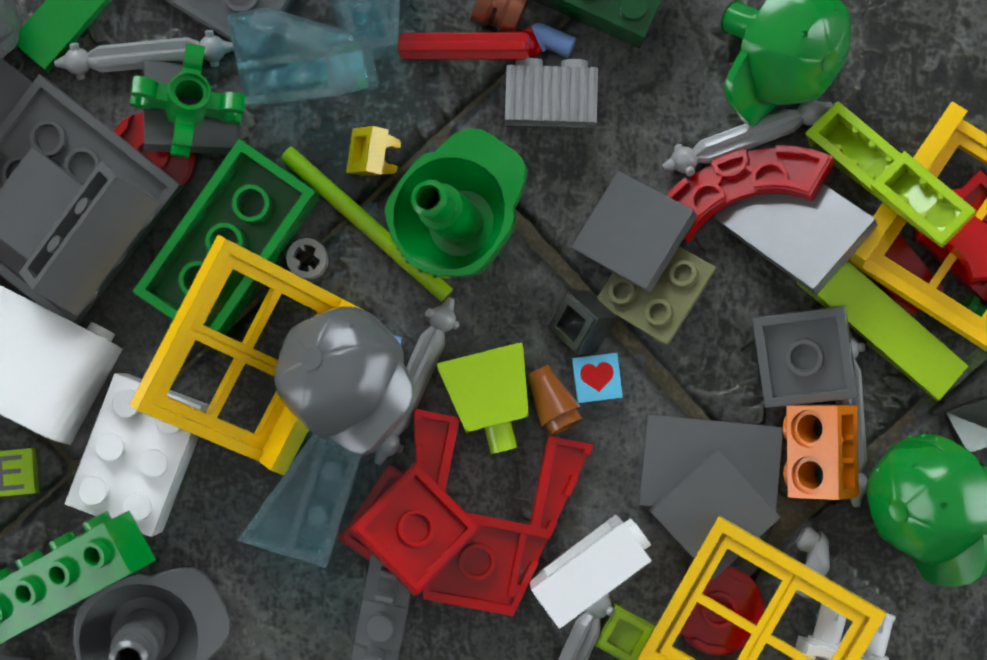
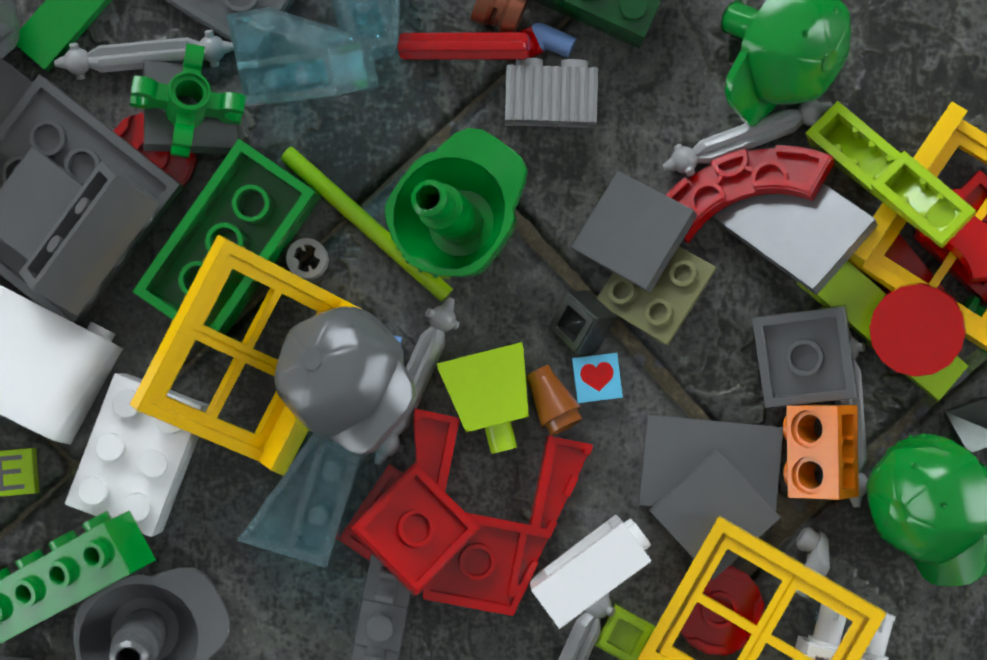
(368, 151): yellow tile -> none
(917, 329): none -> red tile

